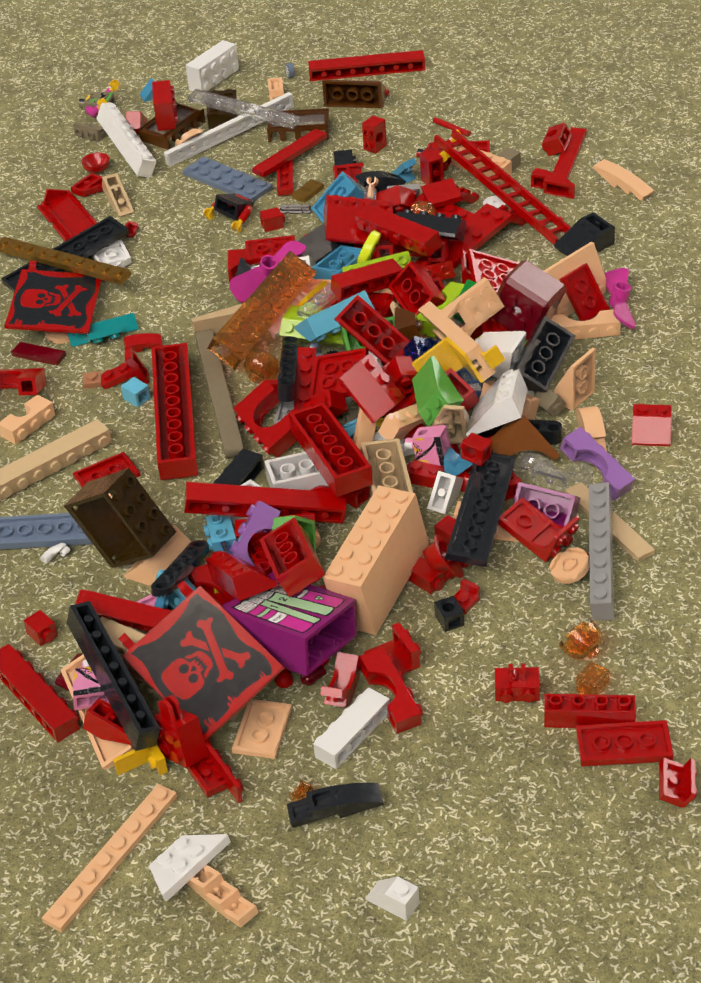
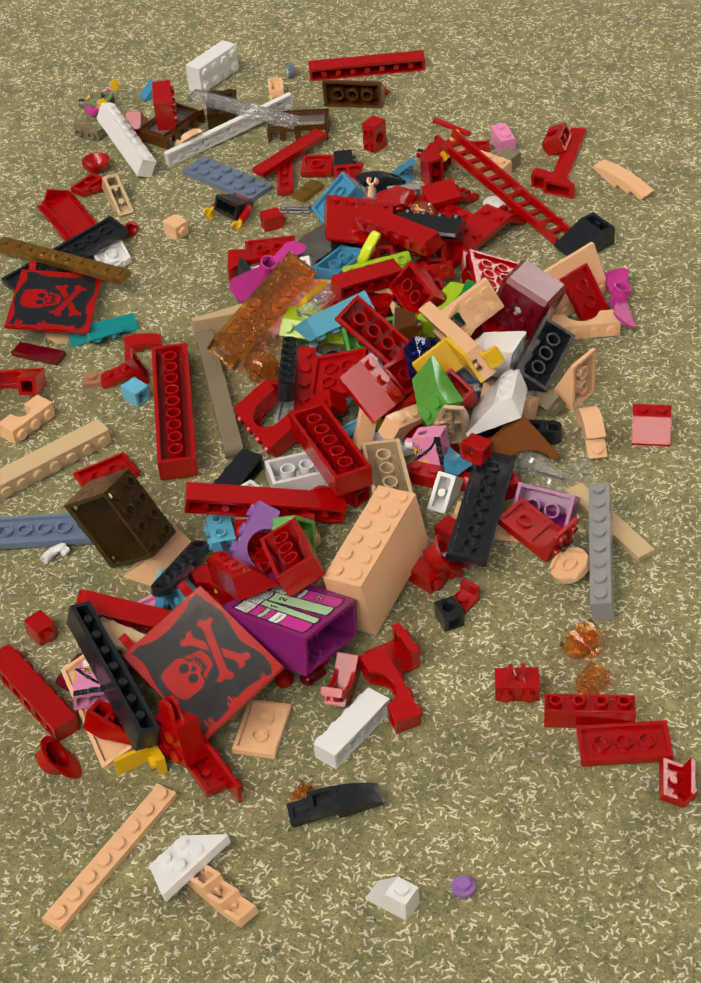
(56, 759): none -> red piece
(175, 227): none -> light nougat brick
(317, 165): none -> red plate
(401, 370): red brick -> none
(463, 886): none -> medium lavender plate
(502, 137): none -> bright pink brick
(582, 447): medium lavender arch -> none

